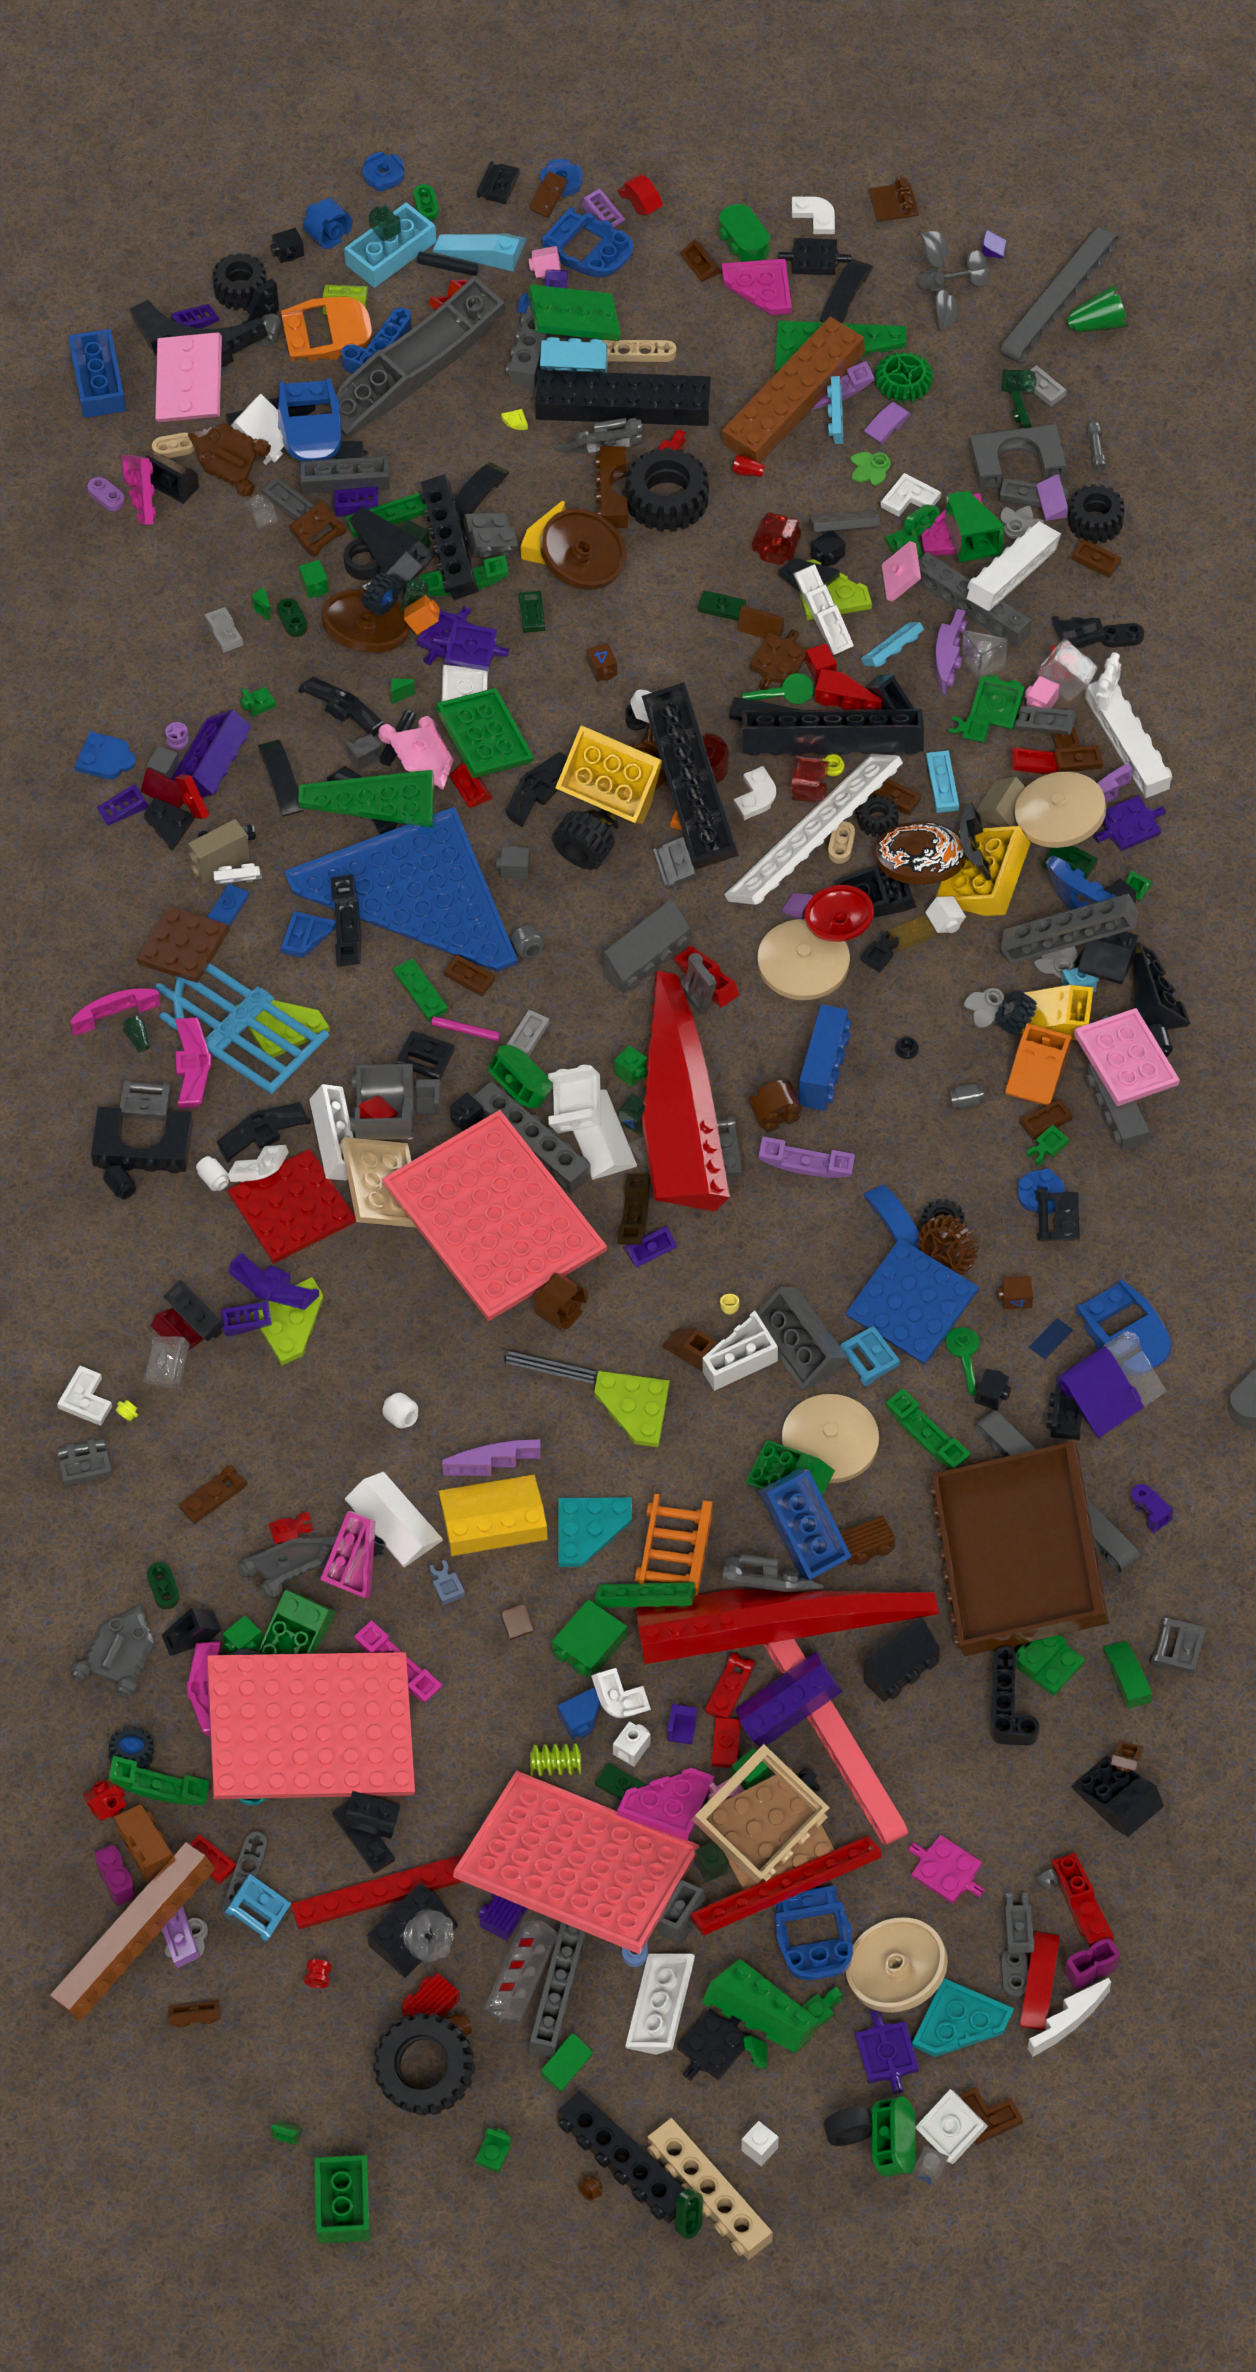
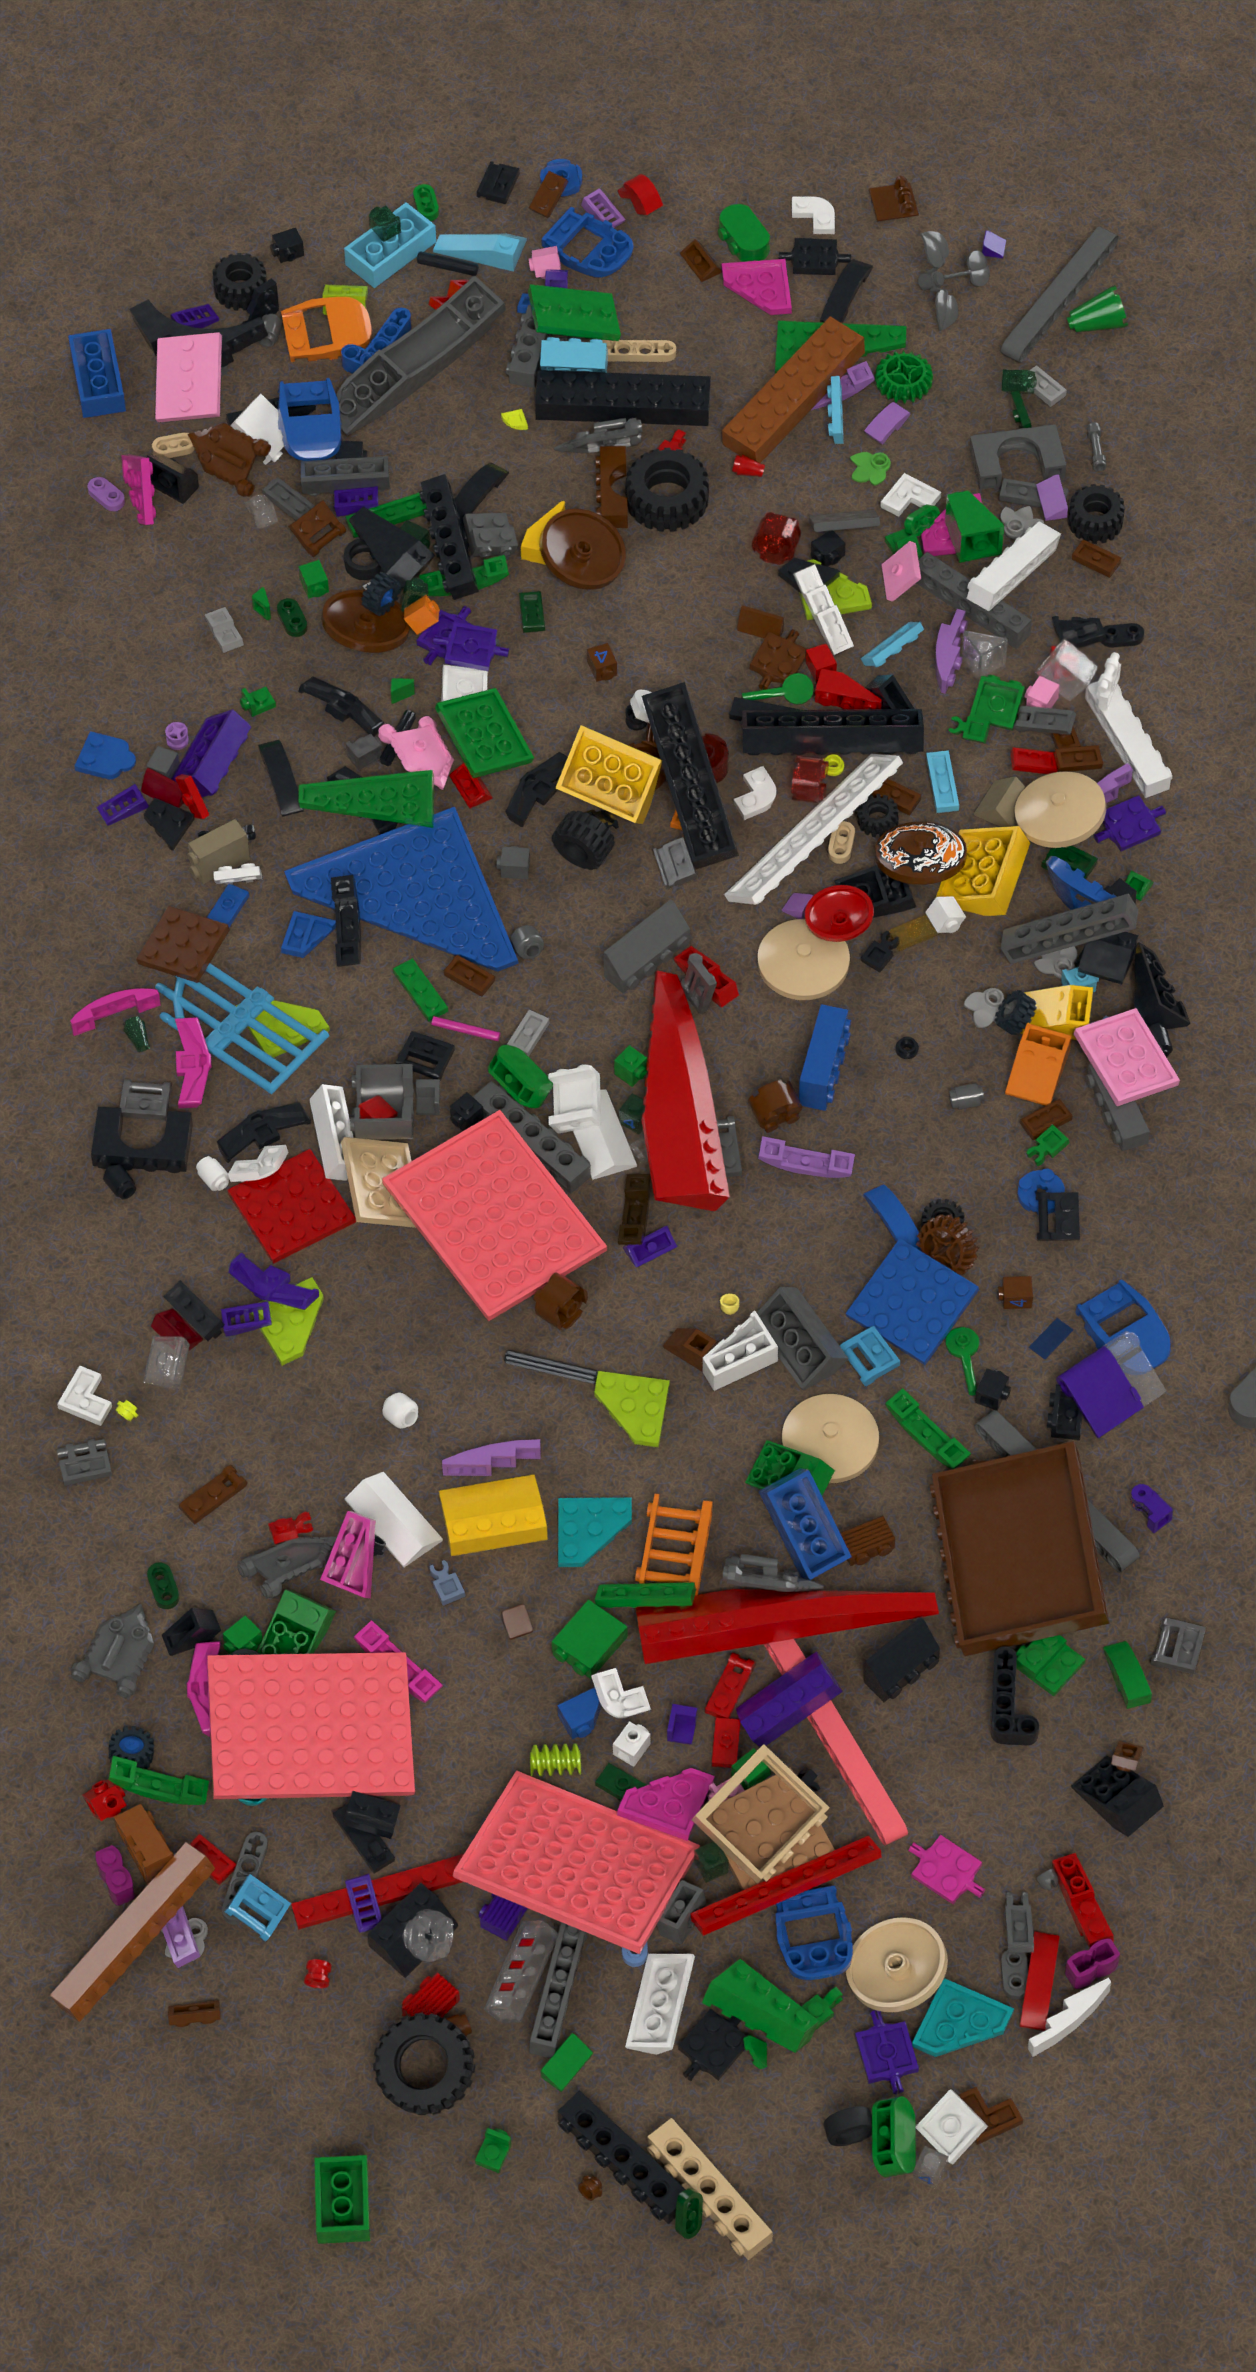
(286, 2132): green slope -> none
(327, 223): blue brick -> none
(367, 1924): none -> dark purple slope
(385, 180): blue plate -> none
(720, 605): dark green plate -> none
(759, 2143): white brick -> none
(970, 826): black slope -> none

